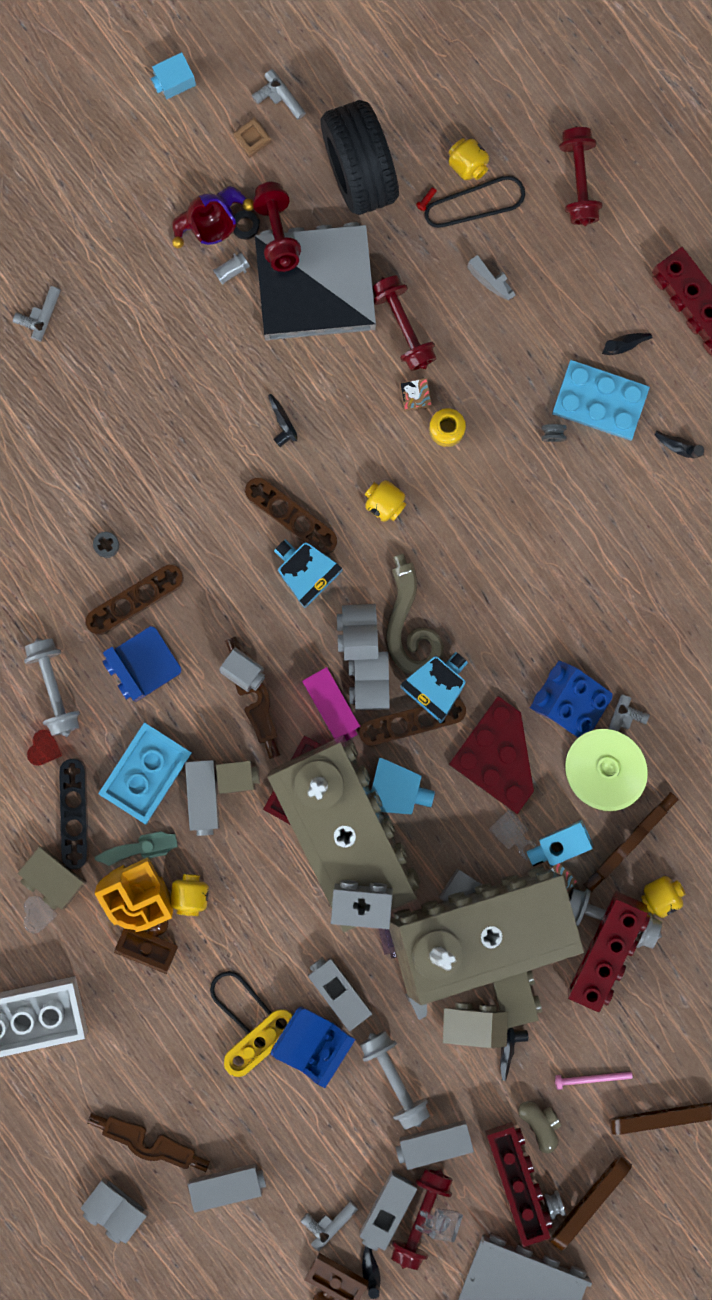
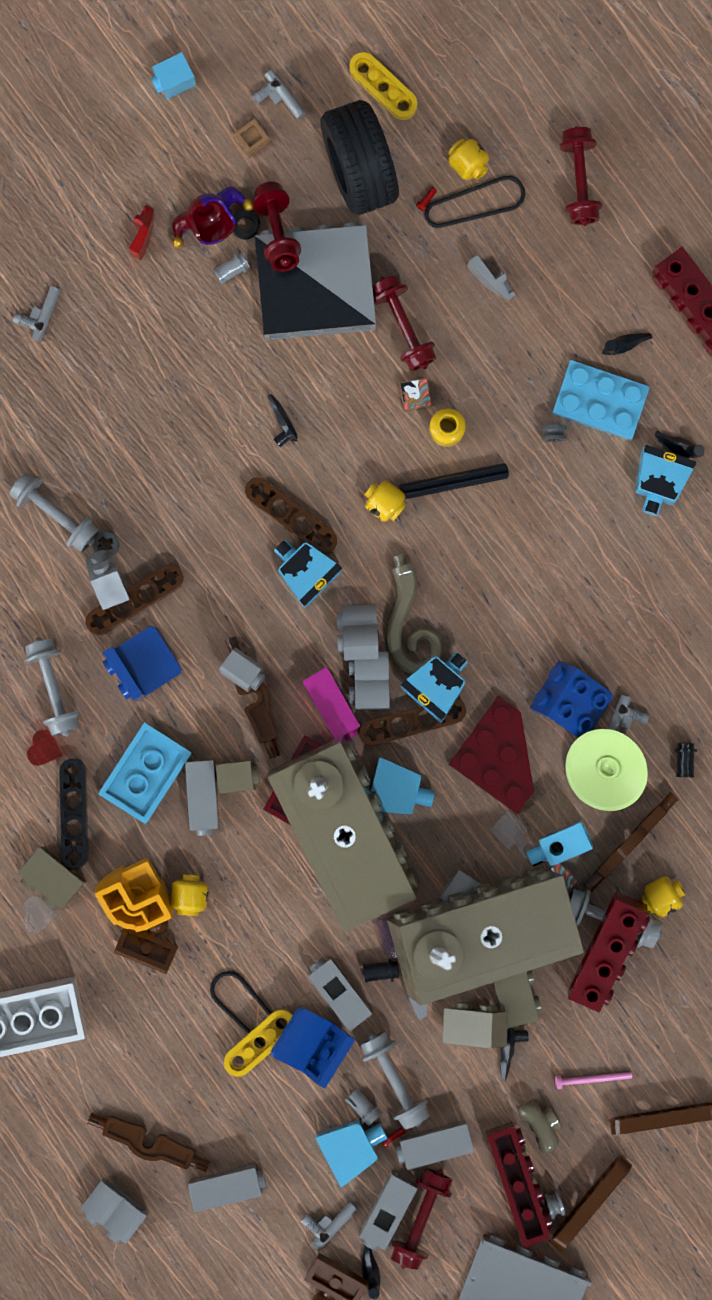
(26, 489): none -> light grey piece
(106, 579): none -> light grey brick
(145, 224): none -> red slope
(149, 846): sand green piece -> none
(346, 906): light grey brick -> none
(350, 1148): none -> medium azure torso
(363, 1107): none -> light grey pin
(378, 75): none -> yellow plate
(381, 971): none -> black pin
(393, 1136): none -> red piece
(441, 1225): clear plate -> none
(455, 481): none -> black axle
(661, 478): none -> torso
(685, 759): none -> black pin

